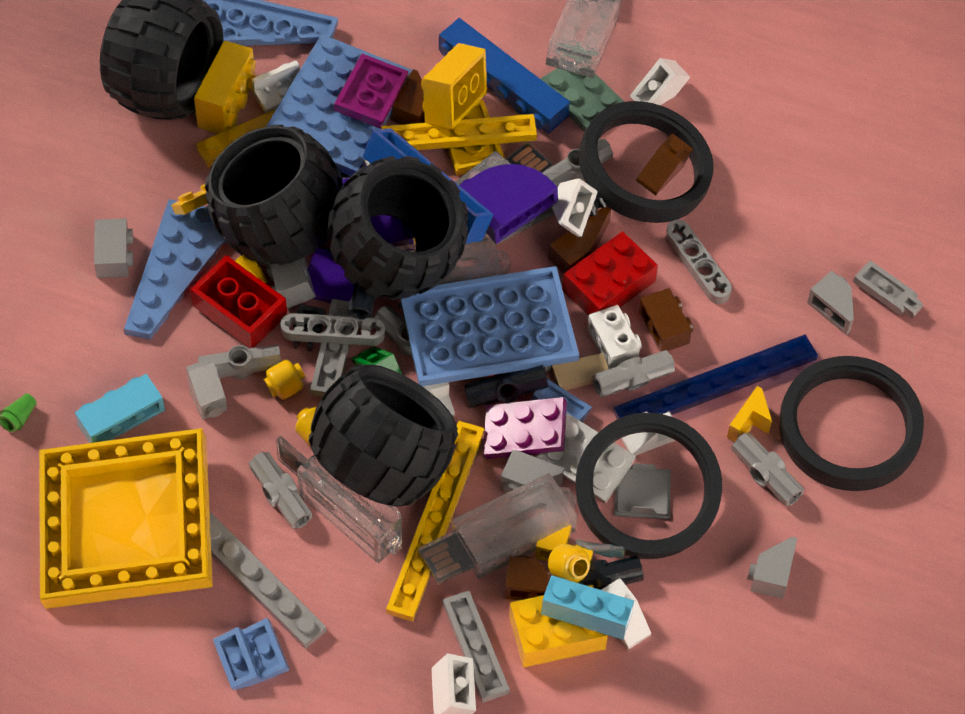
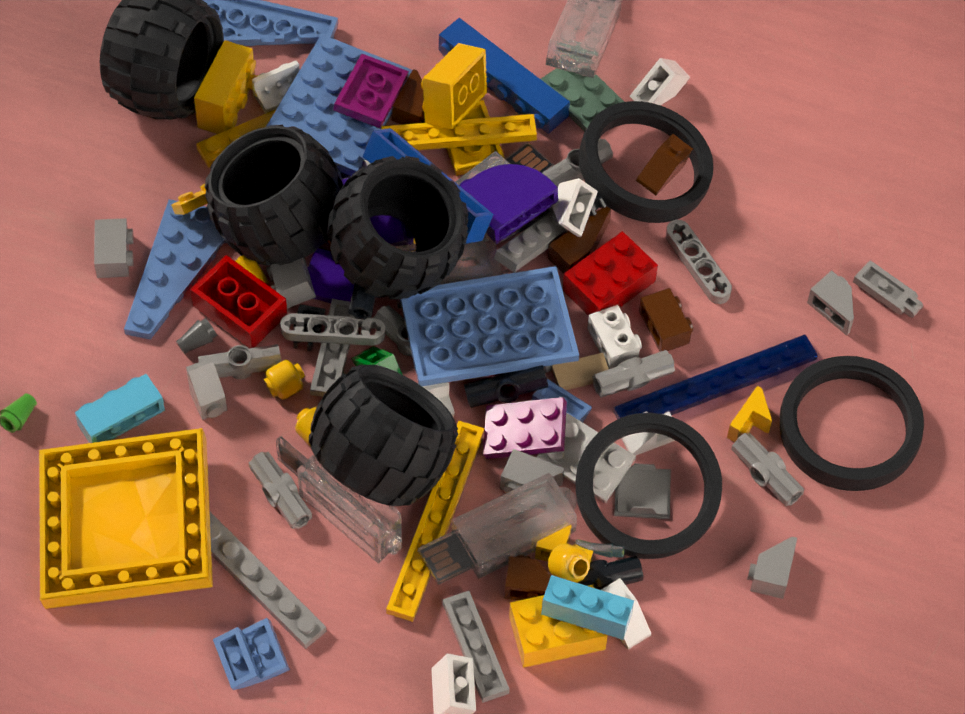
(198, 335): none -> dark grey cone
(530, 243): none -> light grey plate

